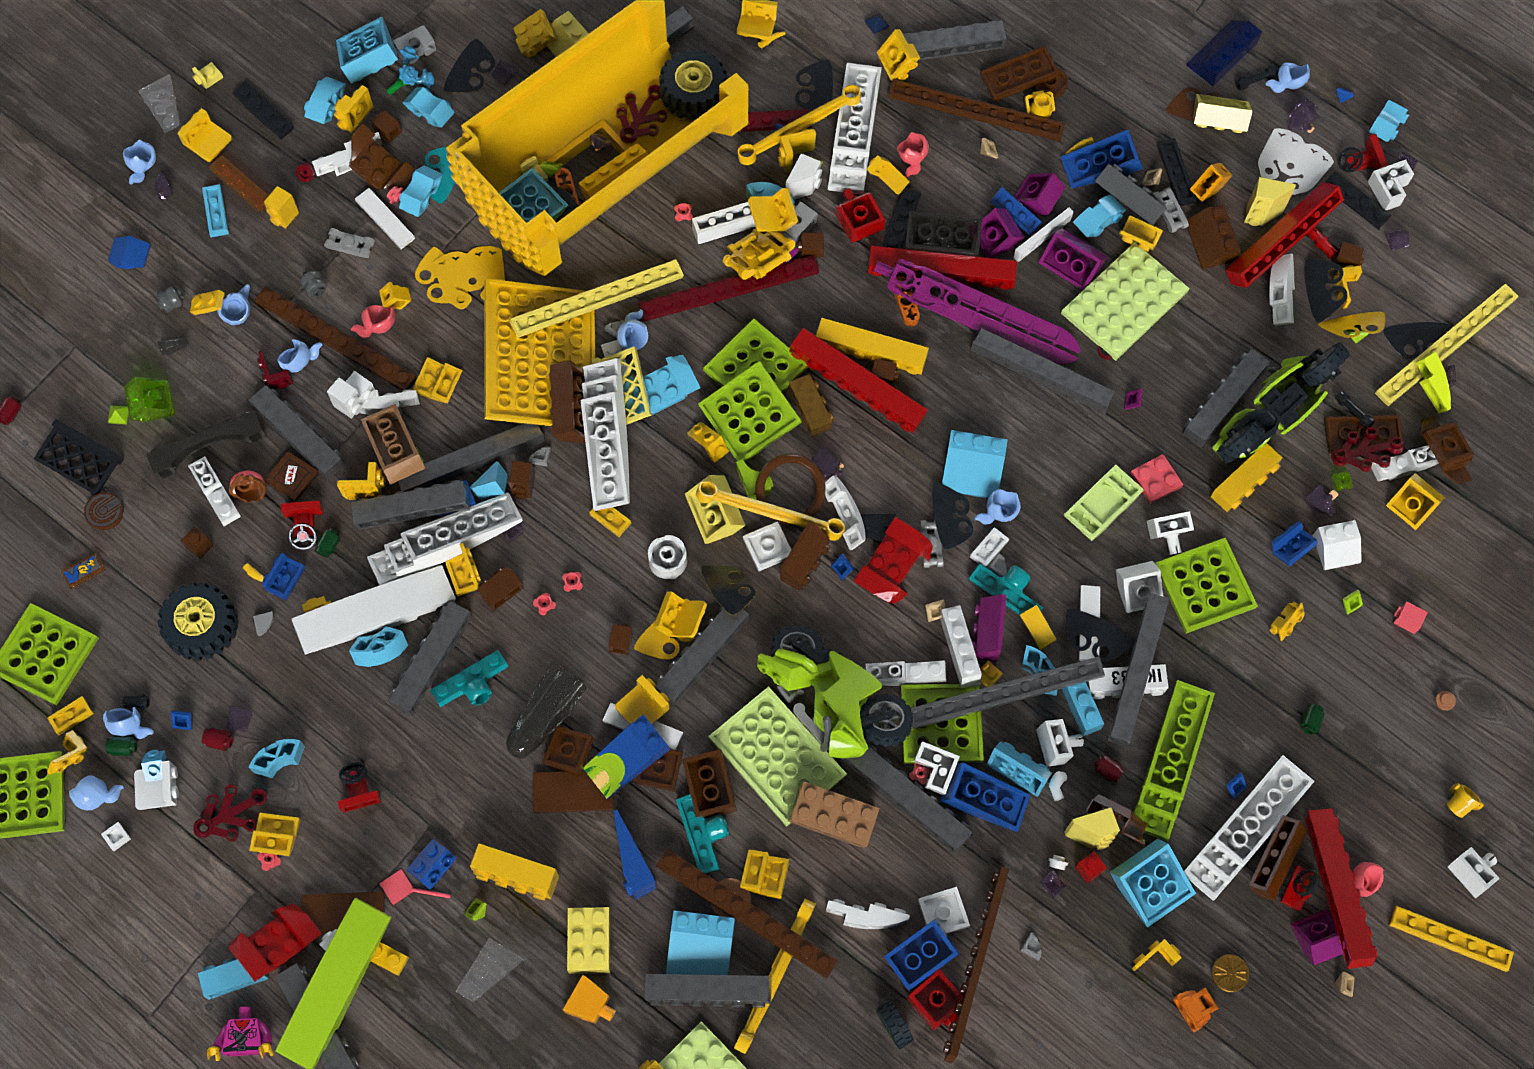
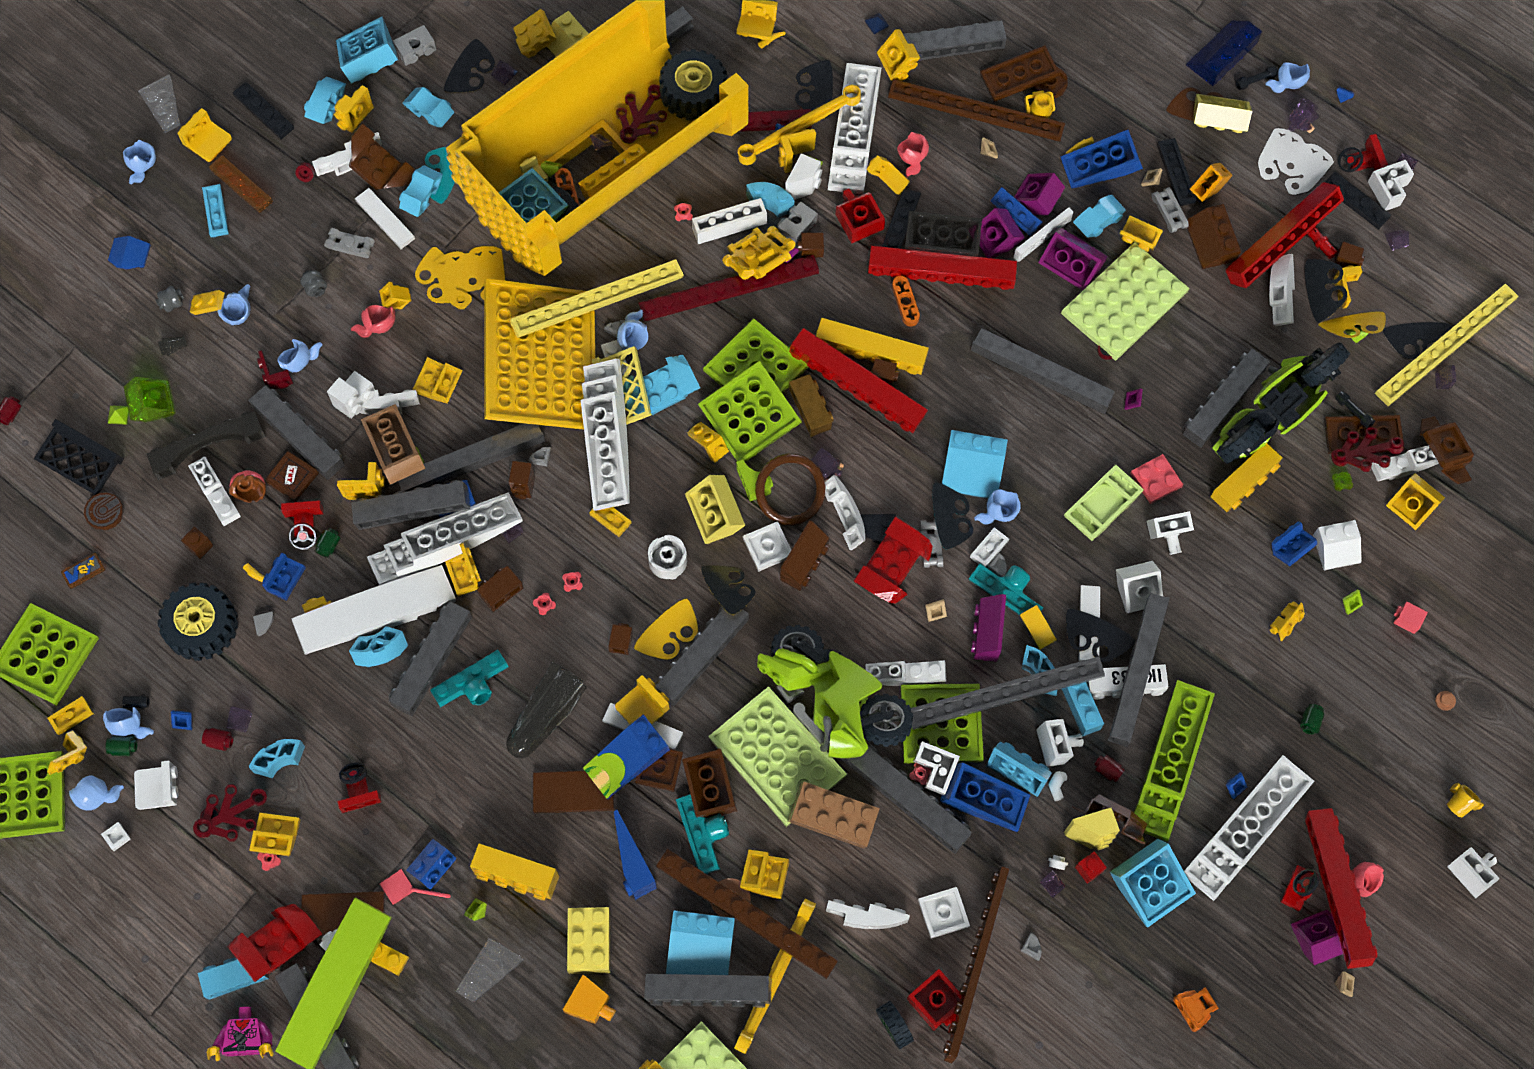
(152, 764): medium azure bracket -> none
(162, 187): clear purple slope -> none
(207, 75): light yellow bracket -> none
(281, 207): yellow brick -> none
(335, 339): reddish brown plate -> none
(386, 126): reddish brown brick -> none
(394, 194): coral plate -> none
(408, 74): dark azure plant -> none
(491, 483): medium azure slope -> none
(566, 399): reddish brown slope -> none
(568, 750): reddish brown plate -> none
(679, 616): yellow bracket -> none
(767, 509): yellow piece -> none
(773, 212): yellow bracket -> none
(842, 567): blue slope -> none
(922, 954): blue brick -> none
(960, 646): white brick -> none
(984, 303): magenta piece -> none
(989, 674): yellow tile -> none
(1130, 194): dark grey brick -> none
(1168, 951): yellow bracket -> none
(1228, 566): lime piece -> none
(1230, 973): pearl gold wheel -> none
(1267, 201): light yellow slope -> none
(1278, 858): reddish brown brick -> none
(1321, 501): clear purple piece -> none
(1389, 120): medium azure brick -> none
(1435, 382): neon yellow slope -> none
(1451, 938): yellow tile -> none

